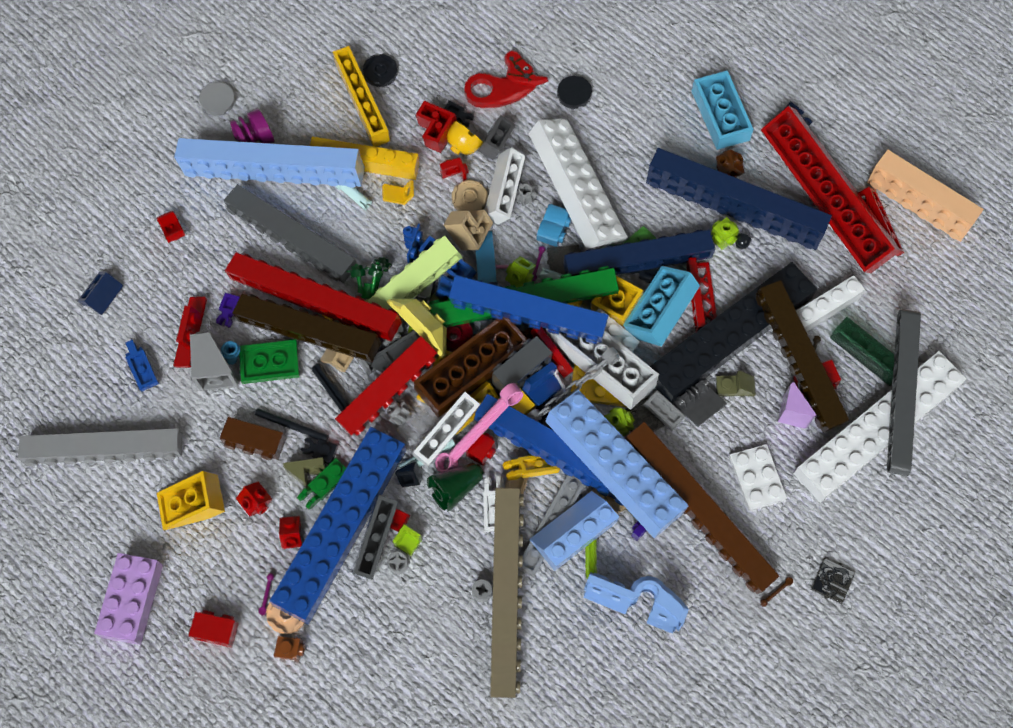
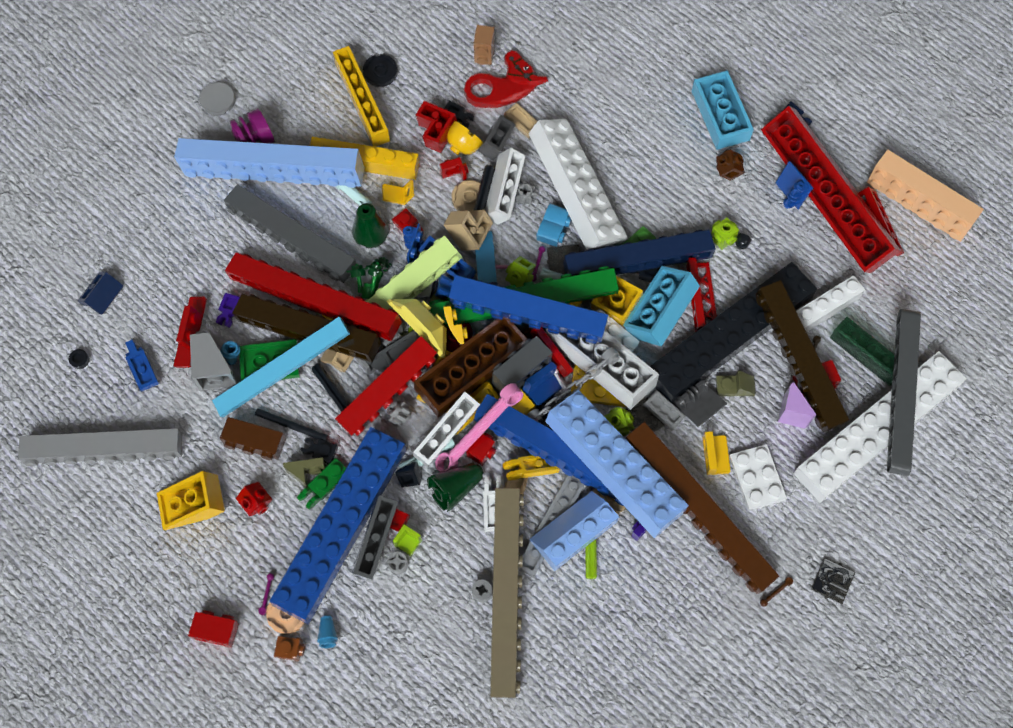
(78, 359): none -> black tile
(128, 599): lavender brick -> none
(170, 226): red bracket -> none
(281, 367): none -> medium azure tile
(290, 532): red bracket -> none
(327, 634): none -> dark azure cone
(369, 227): none -> dark green cone
(405, 219): none -> red plate
(457, 330): none -> yellow slope
(484, 45): none -> medium nougat brick
(484, 188): none -> black axle
(521, 118): none -> tan tile
(574, 92): black tile -> none
(667, 611): light blue piece -> none
(716, 454): none -> yellow panel
(737, 199): dark blue brick -> none
(793, 186): none -> blue hinge

